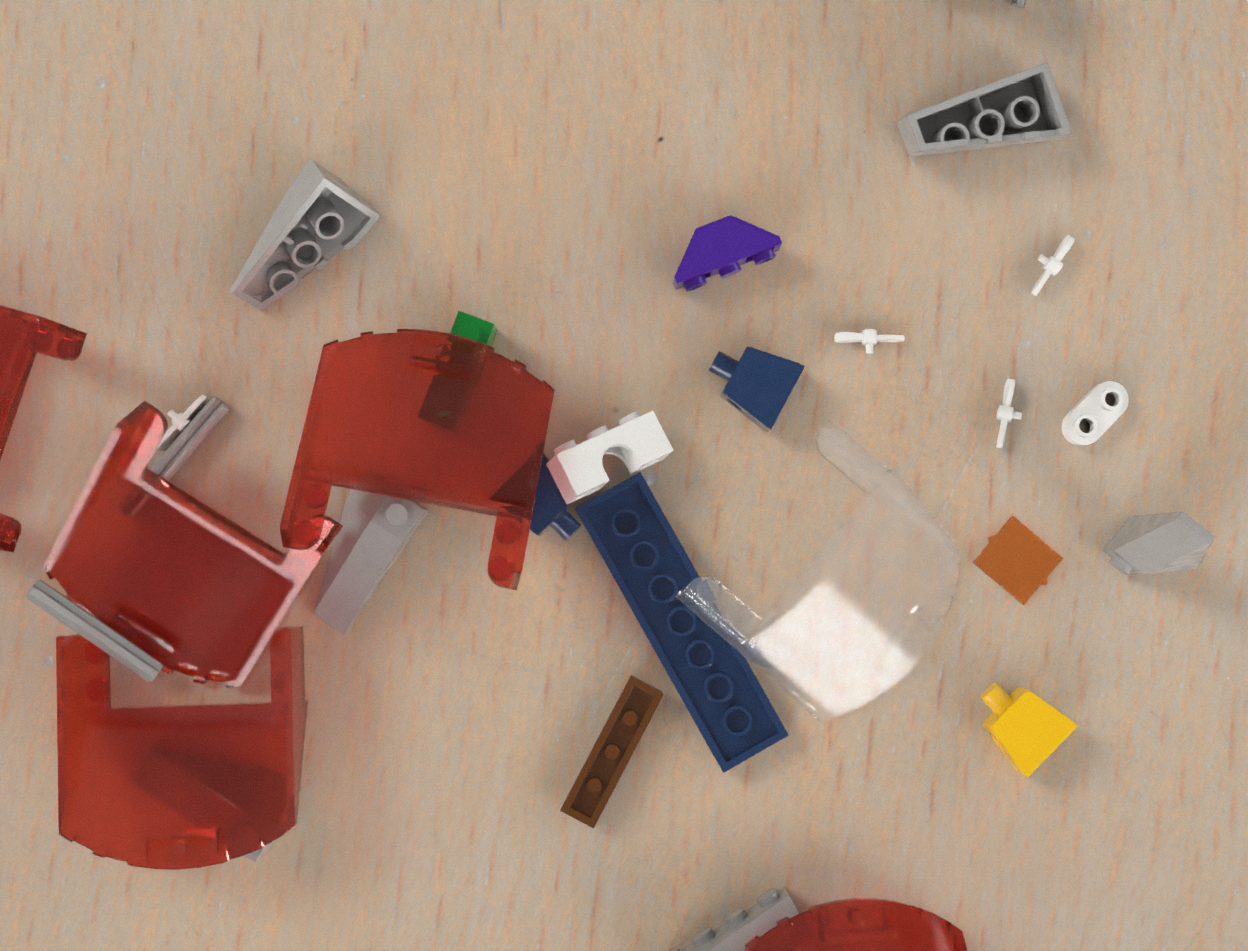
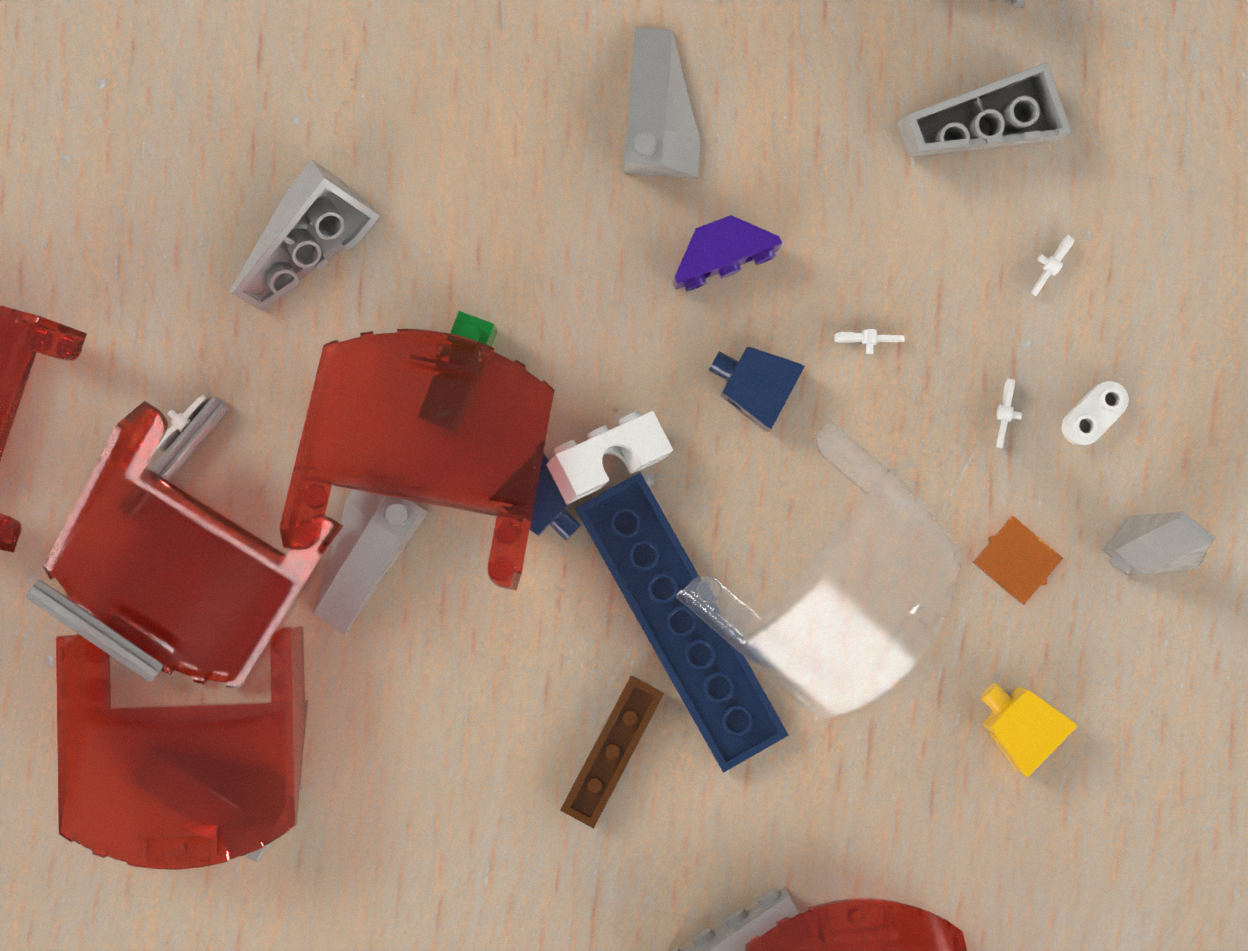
(661, 121): none -> light grey wedge

